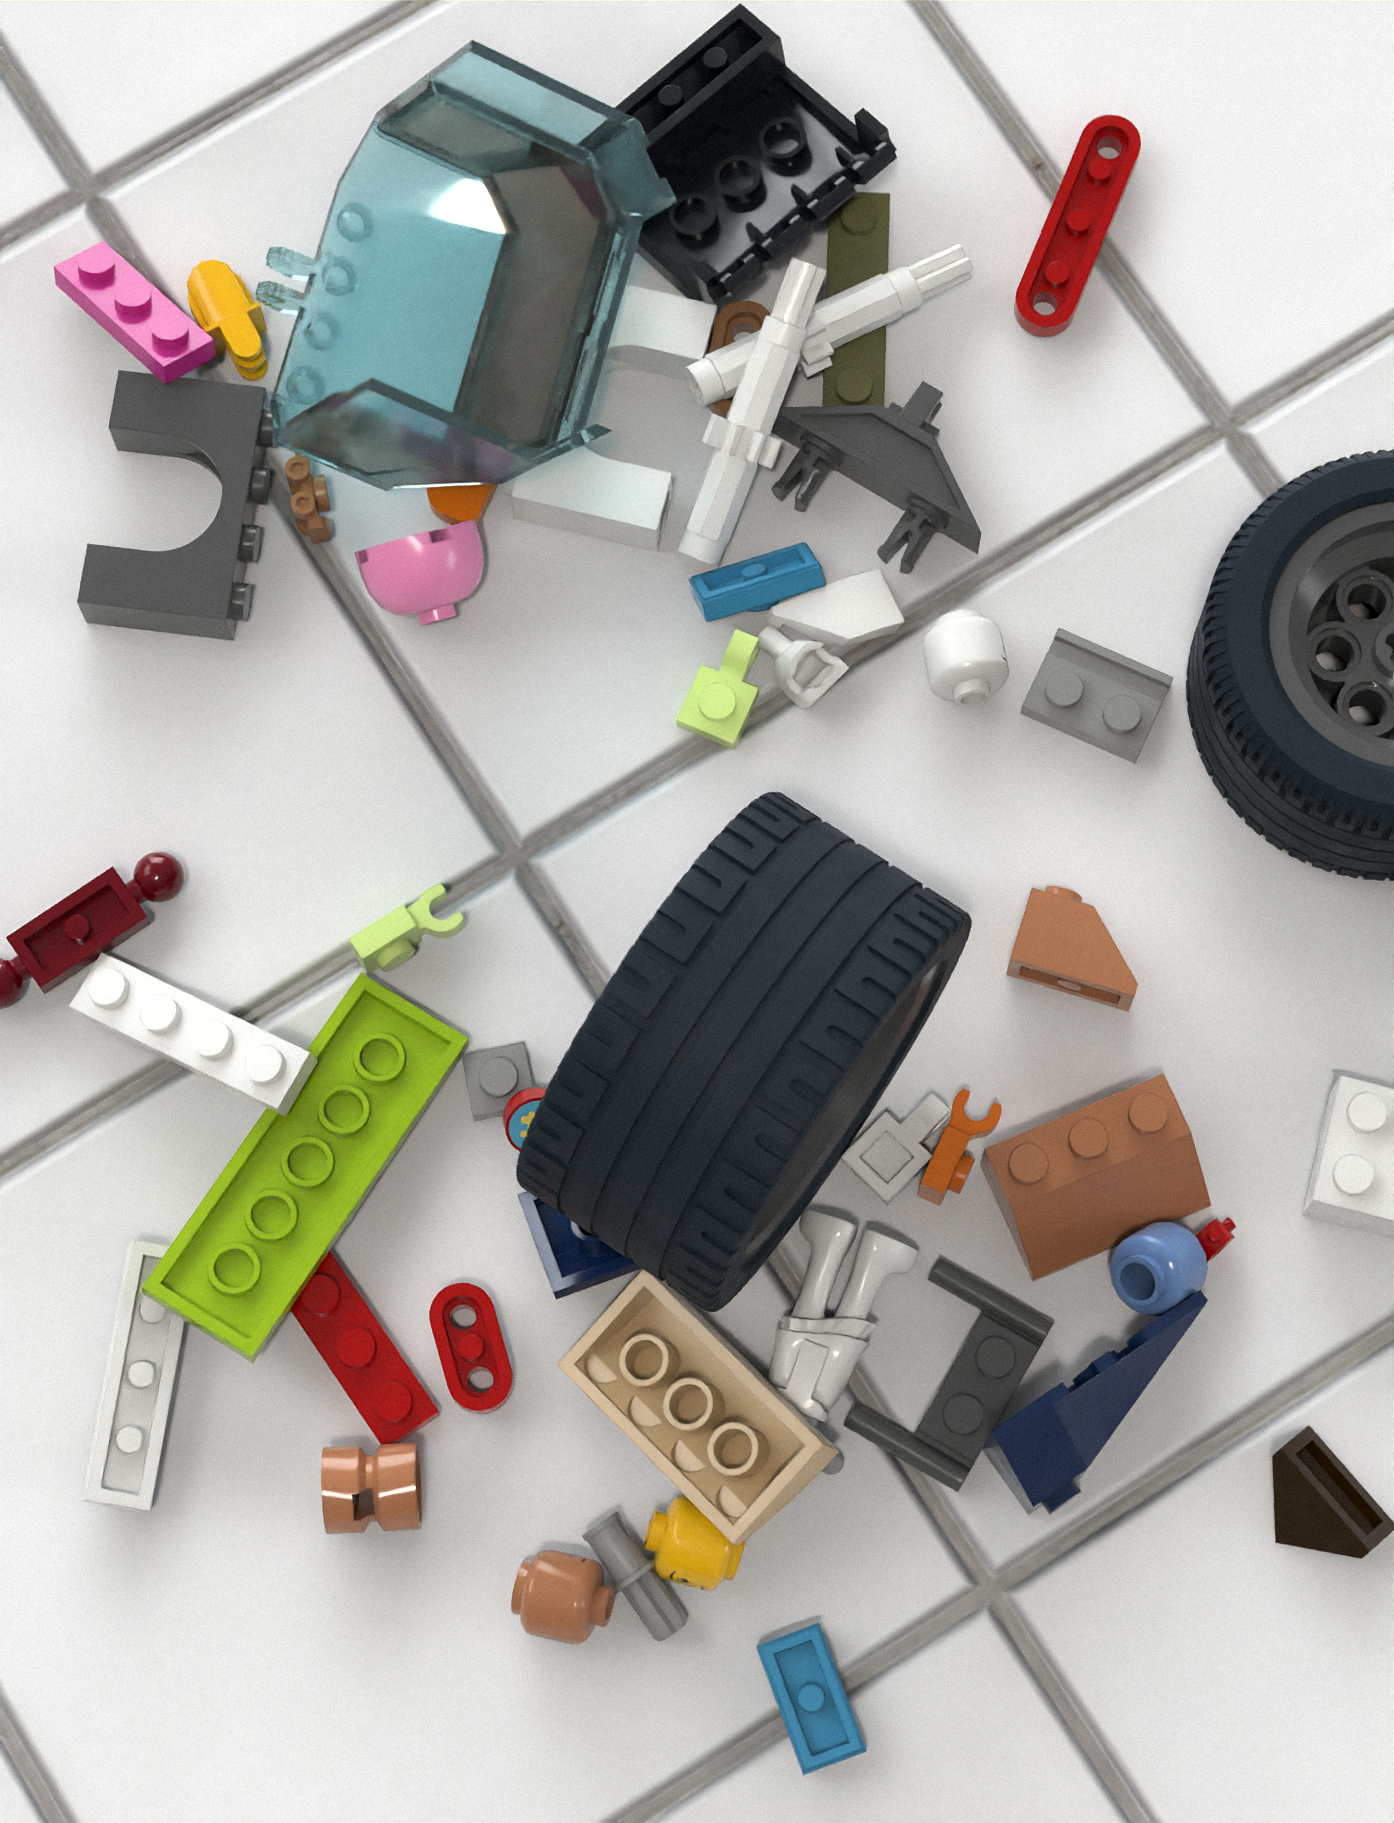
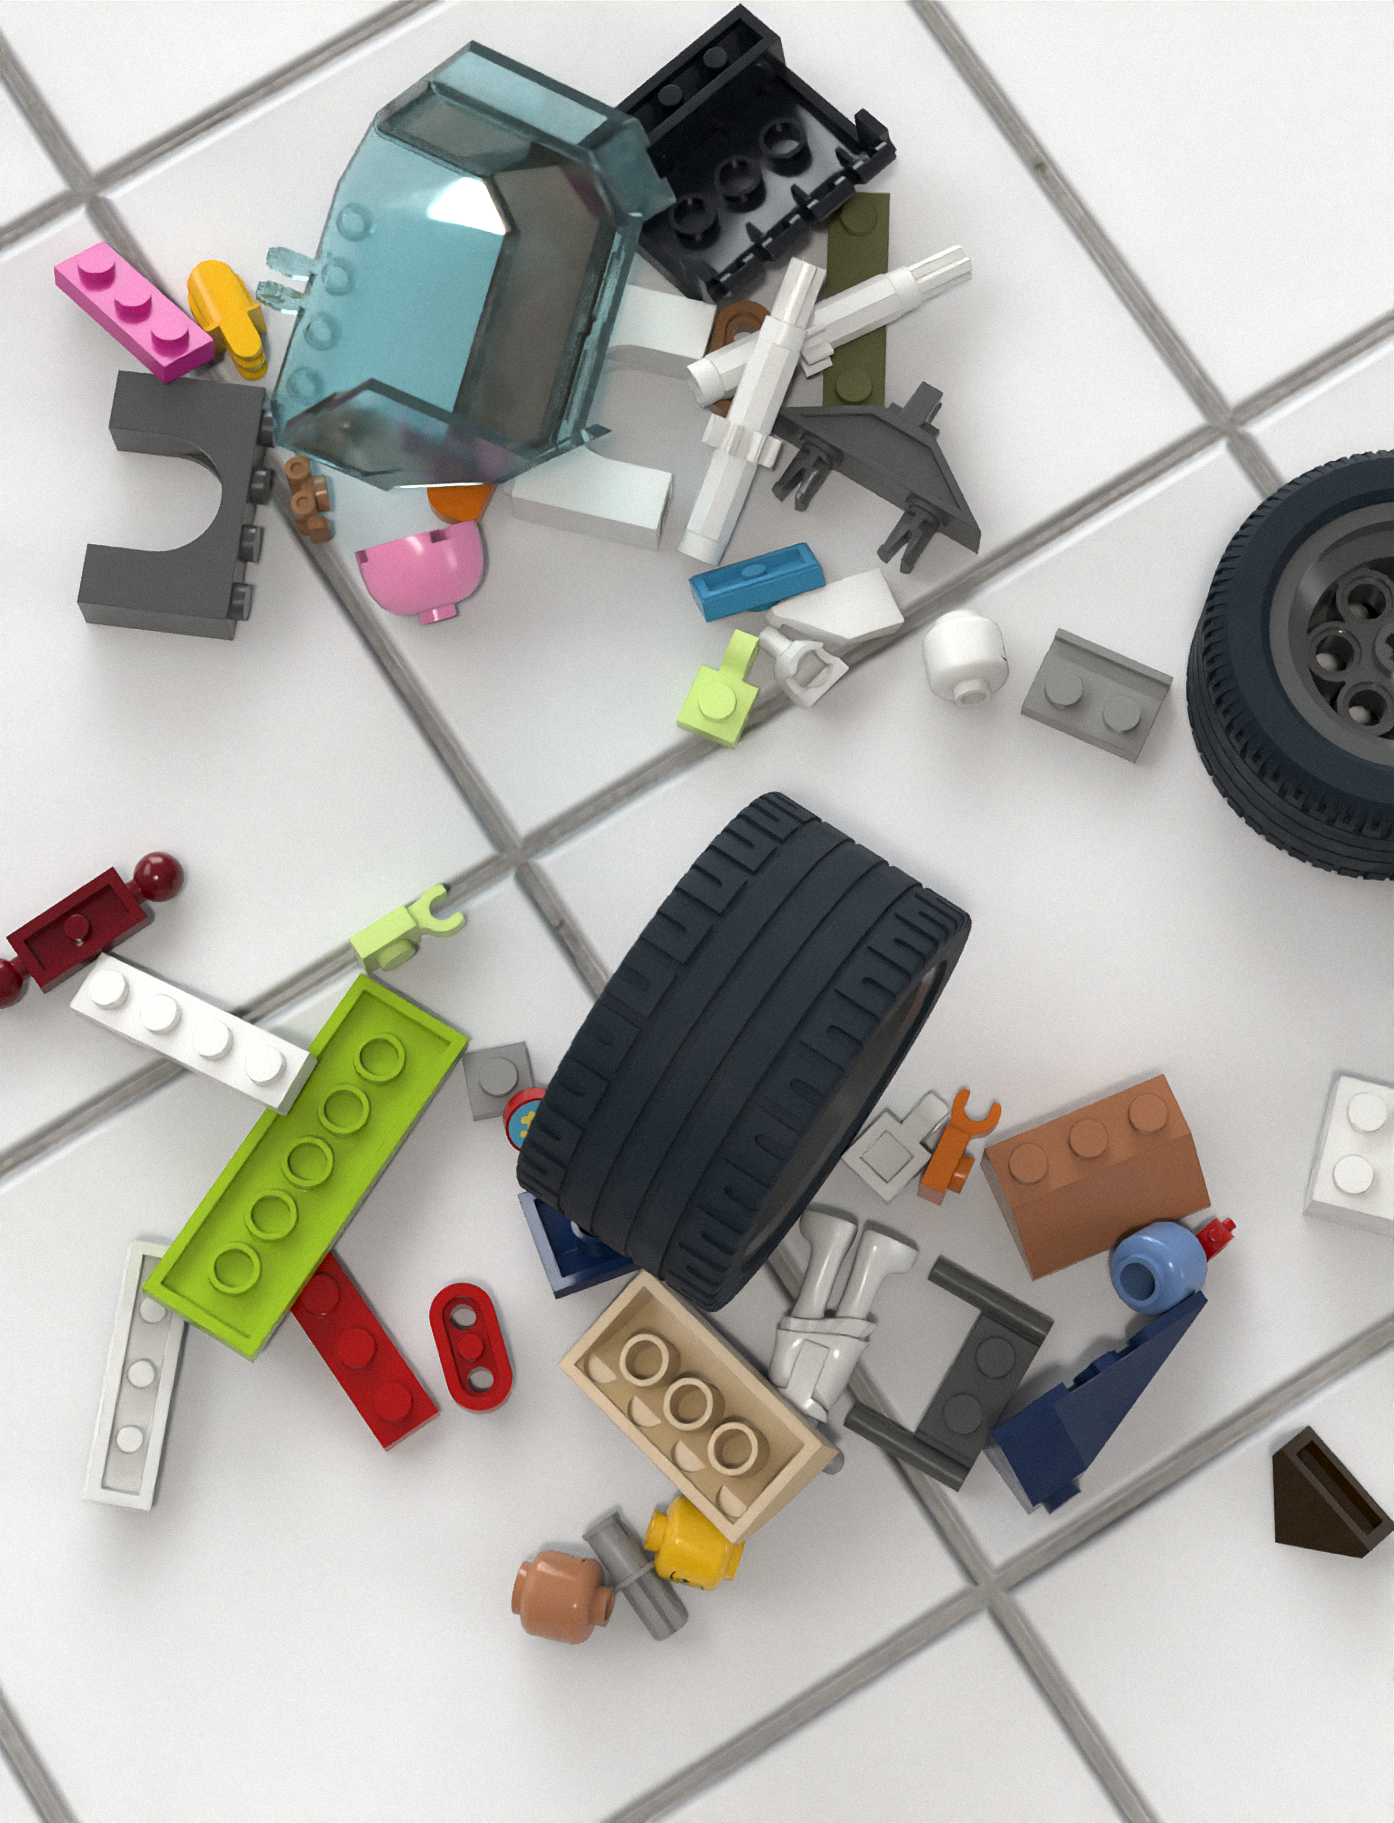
(347, 1491): nougat wheel -> none
(811, 1699): dark azure plate -> none
(1070, 950): nougat slope -> none
(1077, 225): red plate -> none

